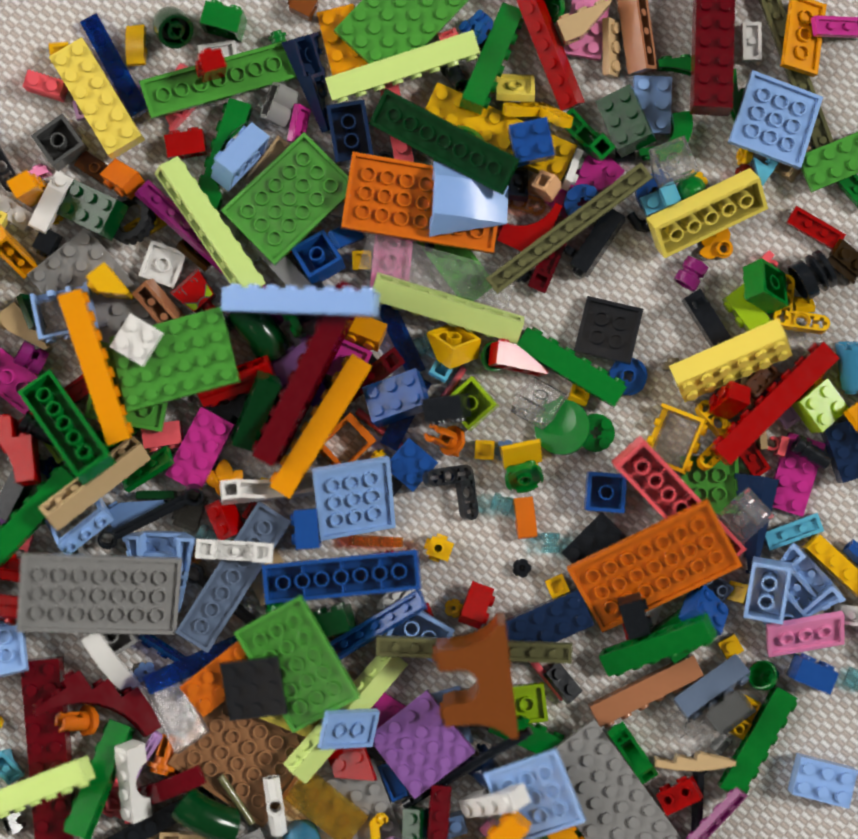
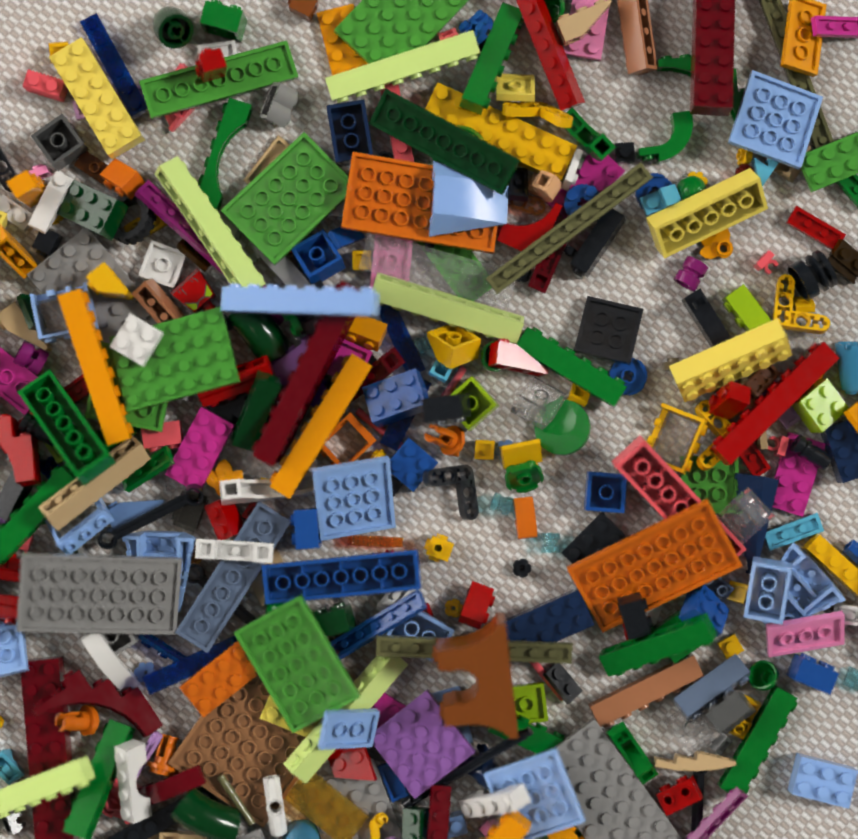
(135, 45): yellow slope -> none
(156, 494): dark green tile -> none
(177, 717): clear plate -> none
(185, 144): red brick -> none
(204, 531): clear light blue wheel -> none
(239, 156): light blue brick -> none
(254, 687): black plate -> none
(277, 36): green plate -> none
(298, 122): dark pink plate -> none
(306, 63): dark blue wedge -> none
(455, 77): black axle -> none
(531, 141): blue brick -> none
(557, 586): yellow plate -> none
(605, 438): green plate -> none
(611, 47): tan plate -> none
(625, 121): dark green brick -> none
(638, 225): black arm -> none
(656, 100): light blue plate -> none
(672, 162): clear slope -> none
(751, 41): white plate -> none
(765, 286): green brick -> none

